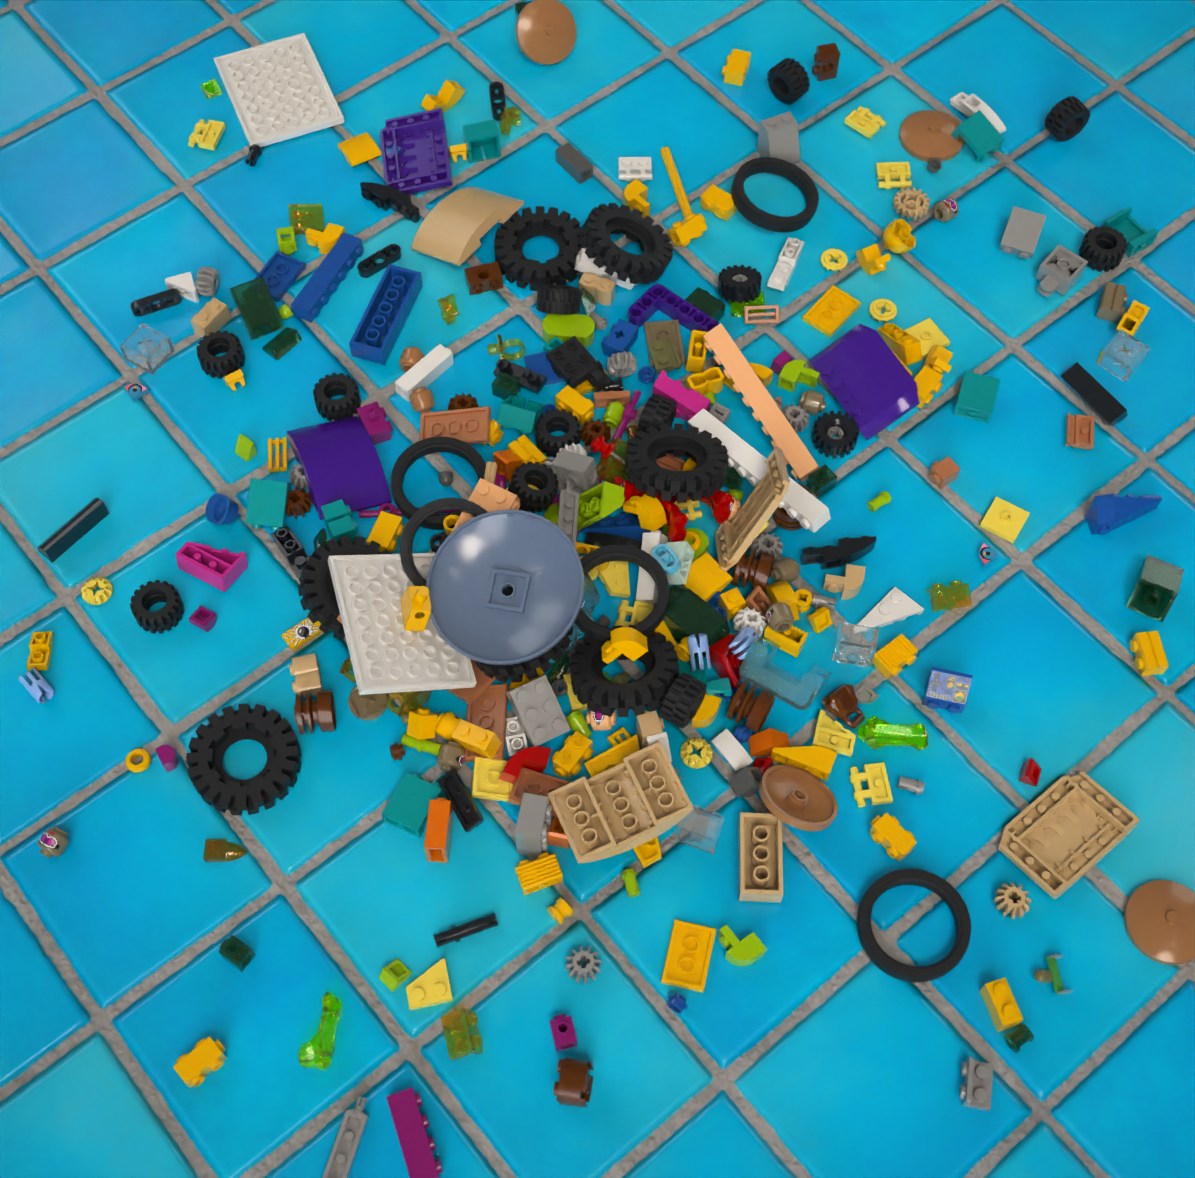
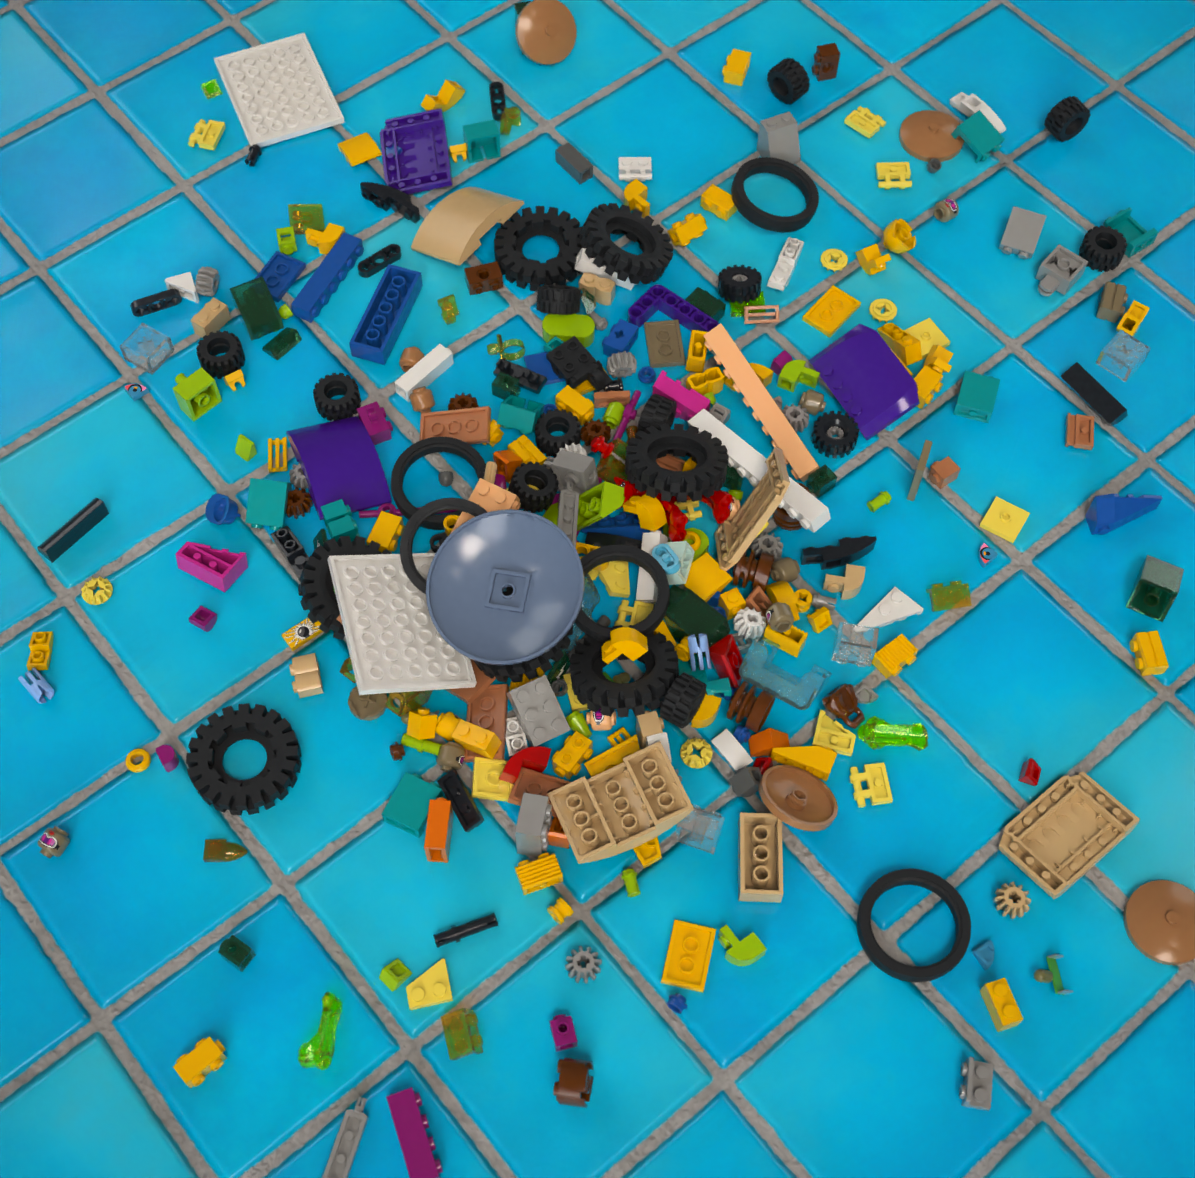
(150, 595): black tyre -> none
(196, 393): none -> lime brick
(315, 712): reddish brown wheel -> none
(415, 600): yellow torso -> none
(663, 355): olive plate -> none
(676, 181): yellow axle -> none
(743, 642): light blue arm -> none
(889, 833): yellow brick -> none
(911, 203): tan gear -> none
(911, 785): light grey pin -> none
(919, 470): none -> dark tan tile
(946, 690): blue slope -> none
(985, 954): none -> dark azure tile
(1018, 1037): clear green bush -> none

